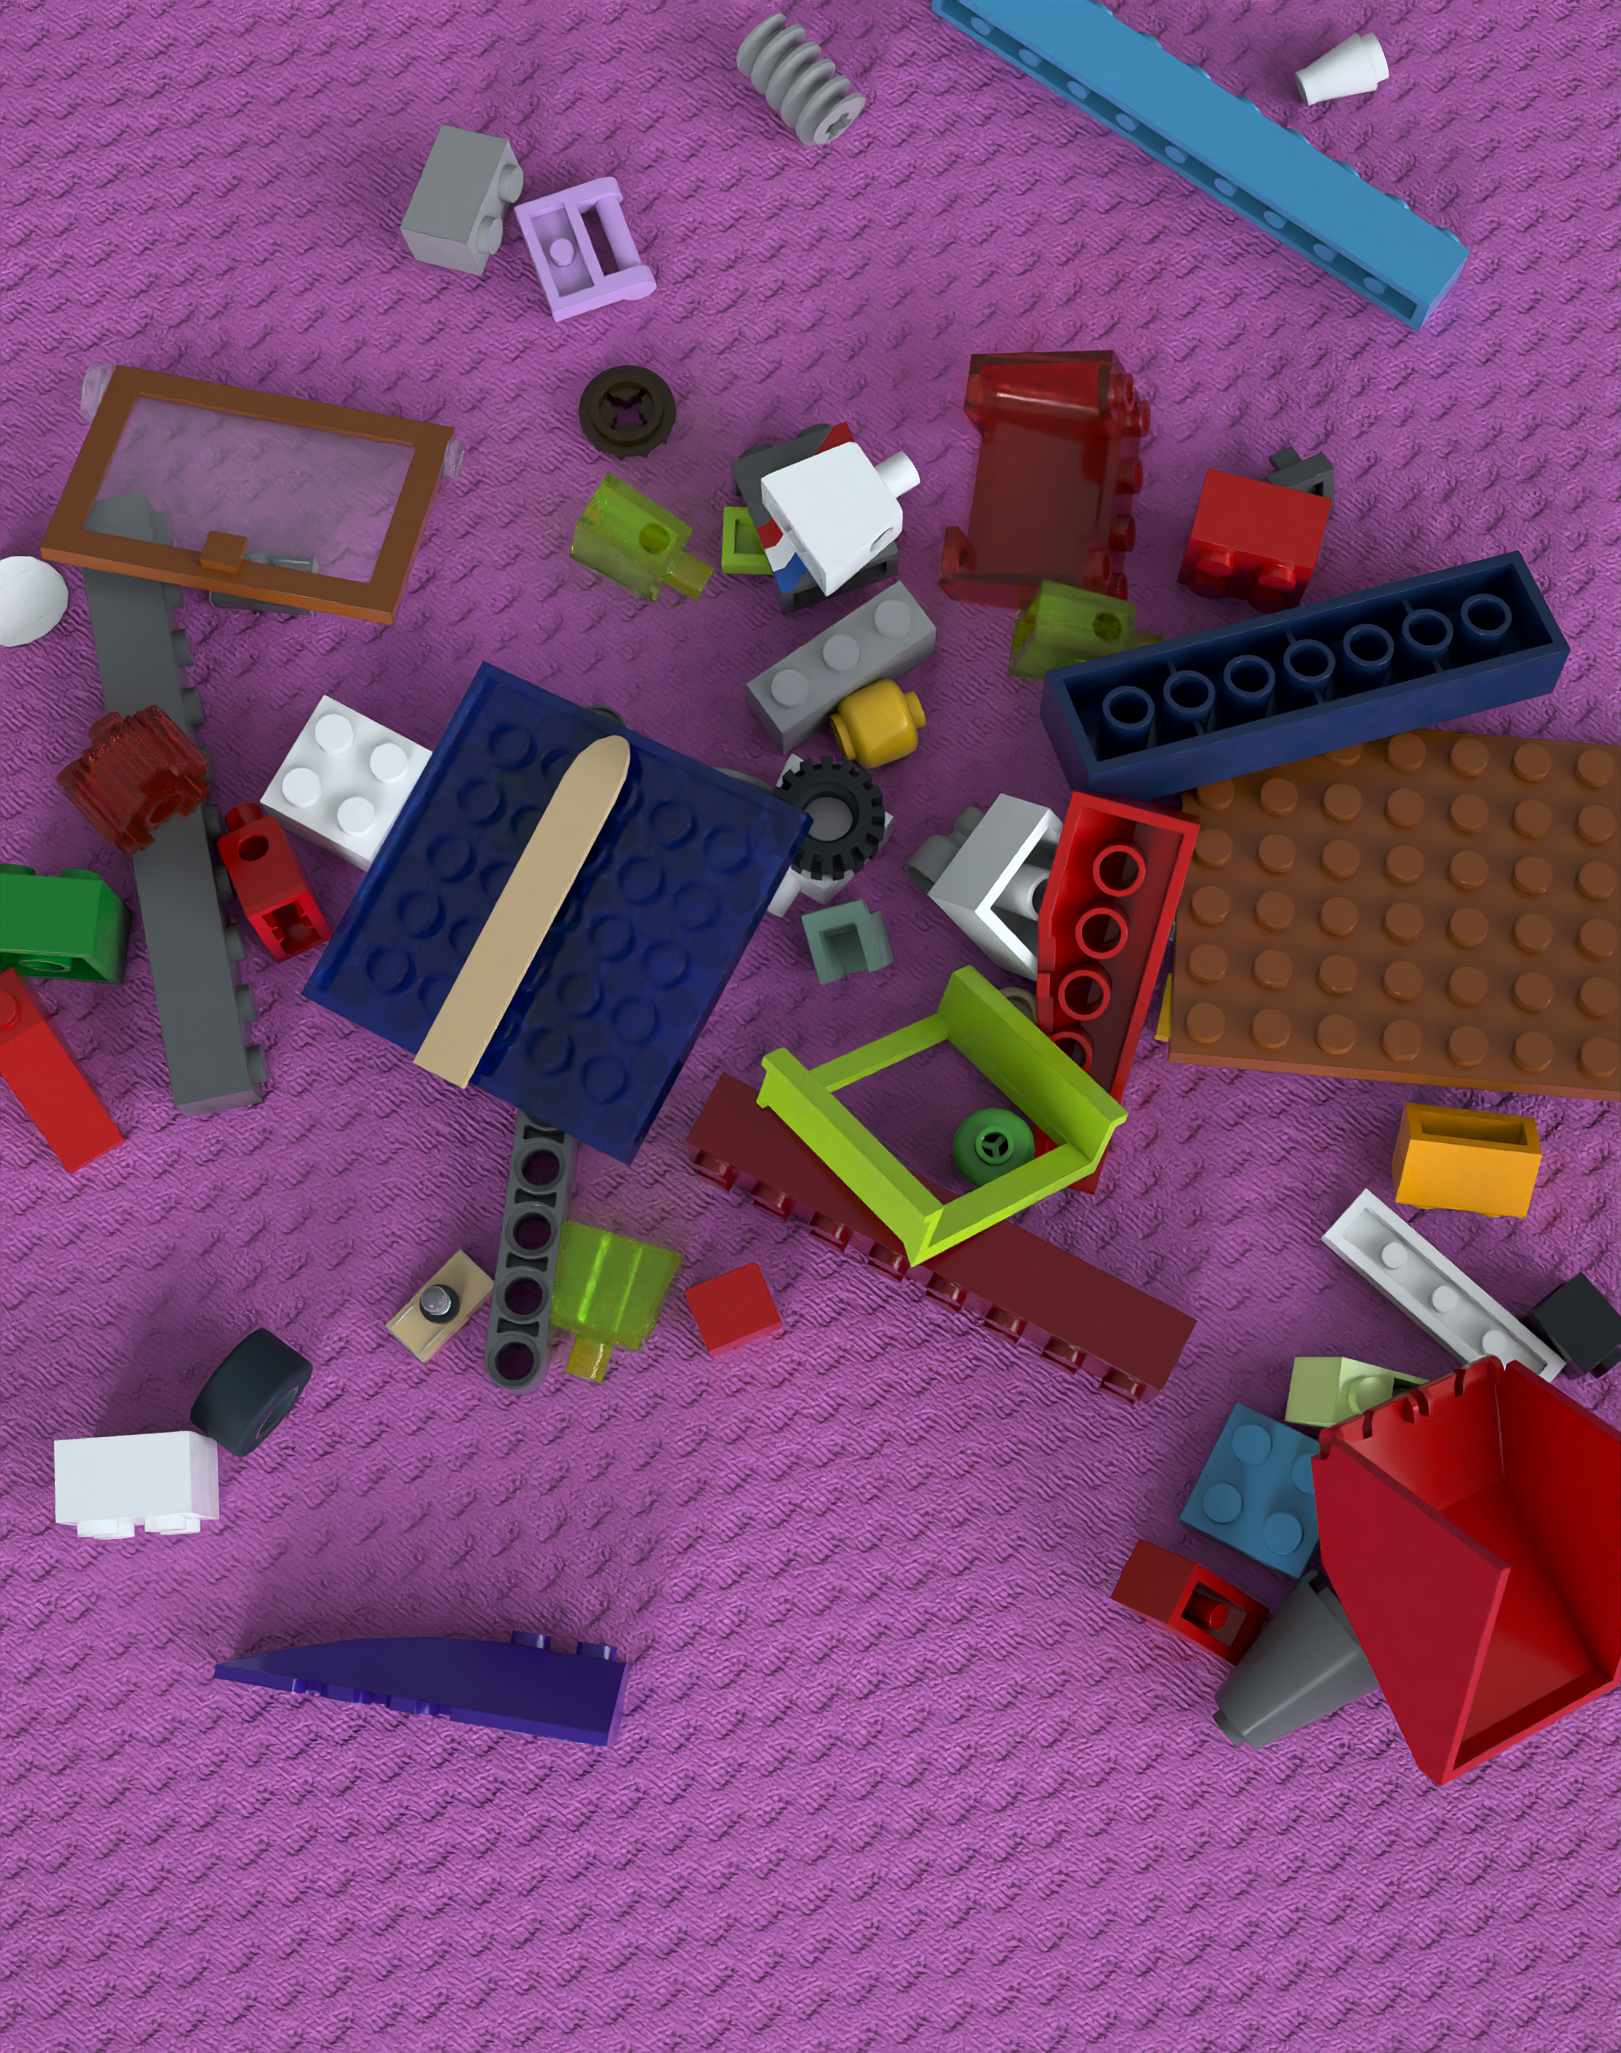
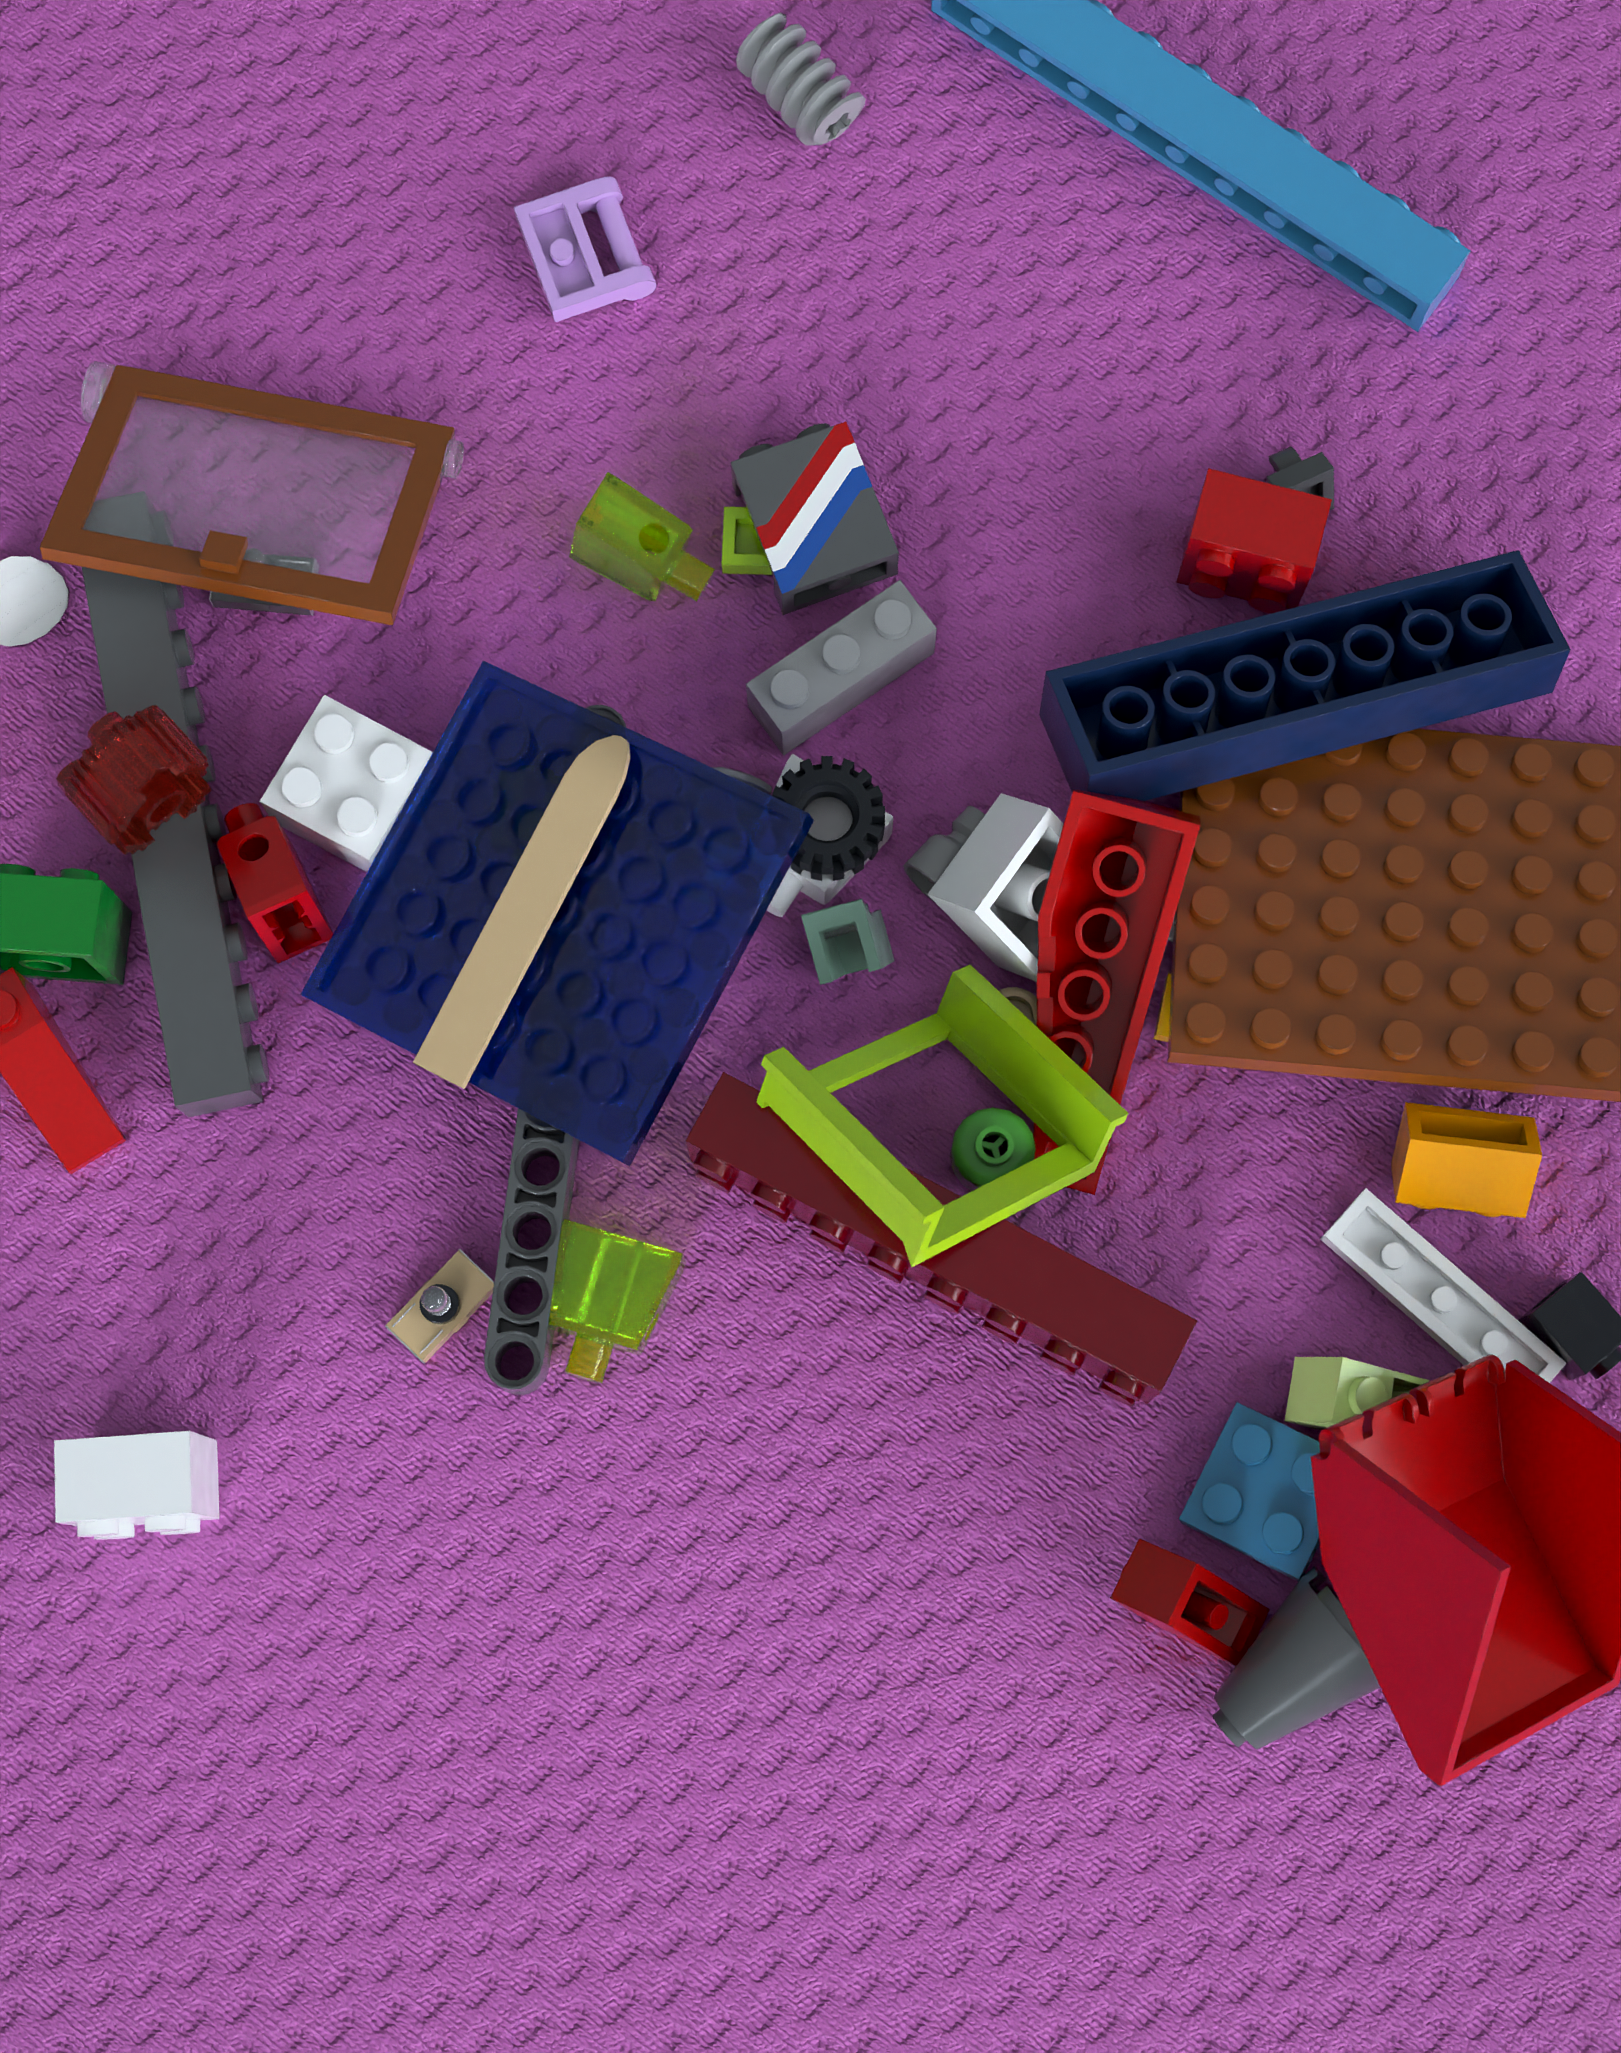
(250, 1392): black wheel -> none
(462, 200): light grey brick -> none
(472, 1681): dark purple wedge -> none
(624, 387): dark brown gear -> none
(733, 1309): red panel -> none
(839, 509): white torso -> none
(877, 724): yellow head -> none
(1049, 477): clear red windscreen -> none
(1069, 627): clear neon green torso -> none
(1345, 70): white cone -> none

